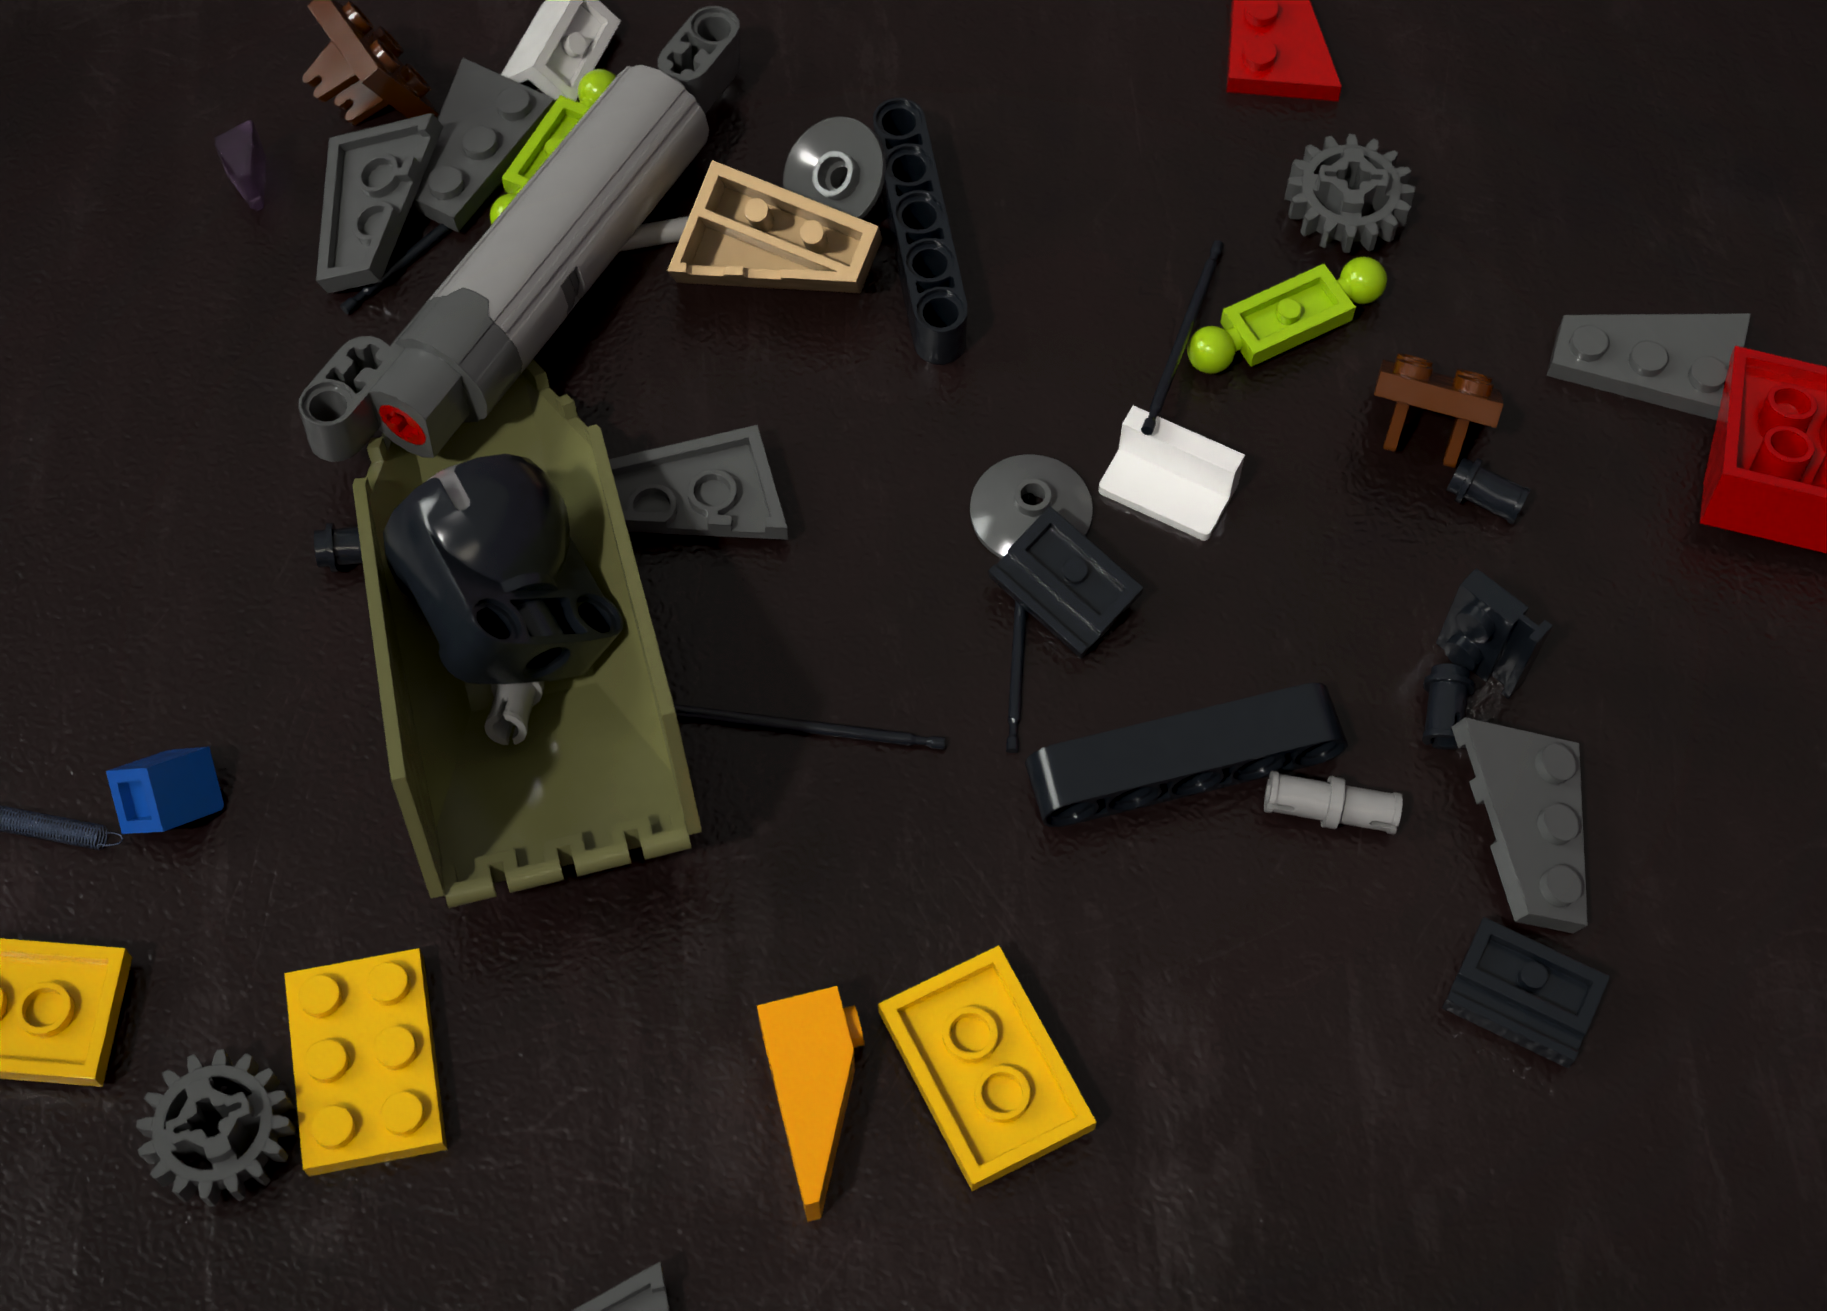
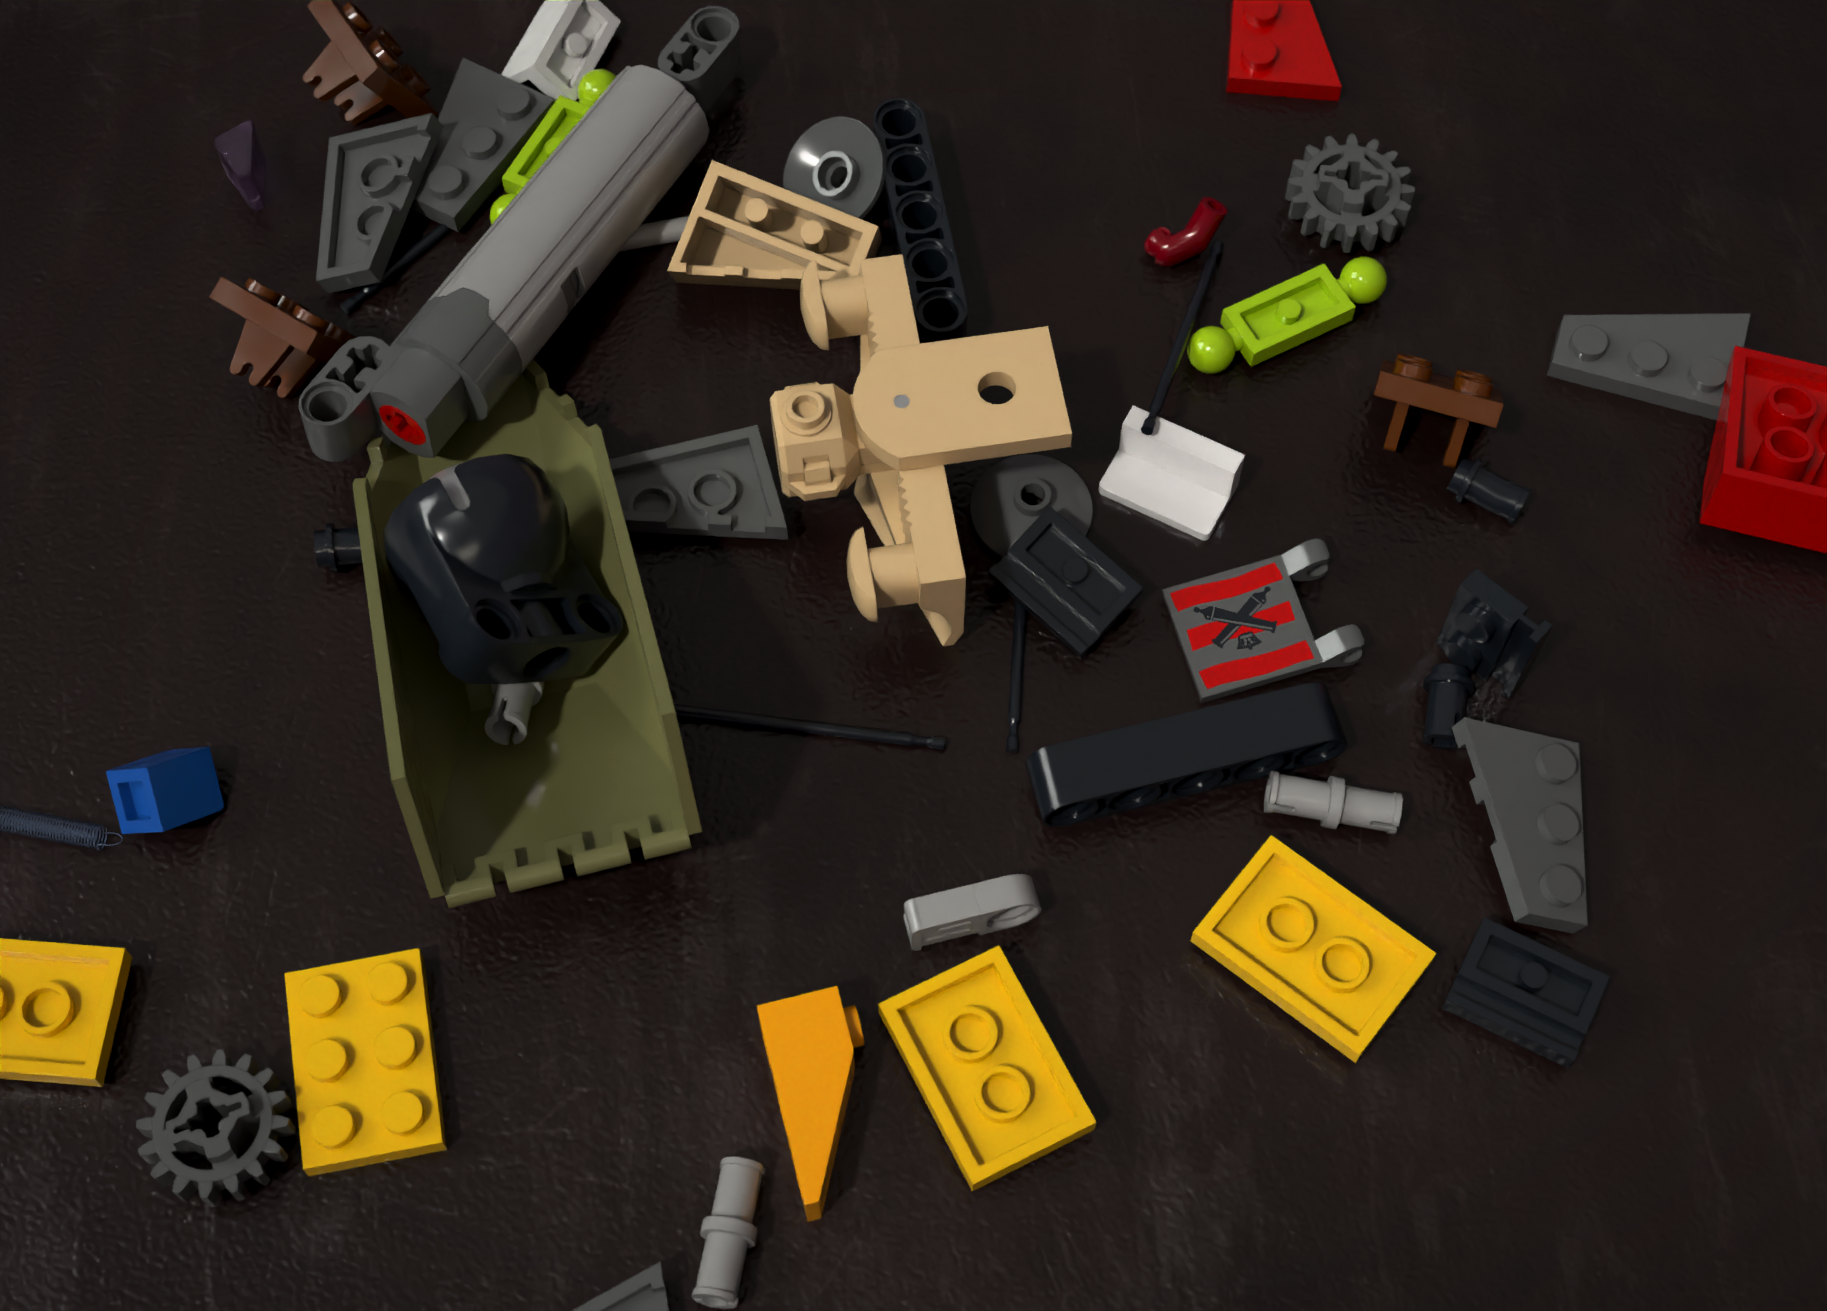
(278, 336): none -> reddish brown plate
(728, 1233): none -> light grey pin
(902, 425): none -> tan piece
(971, 910): none -> light grey piece
(1190, 241): none -> dark red arm
(1250, 626): none -> dark grey flag
(1313, 948): none -> yellow plate

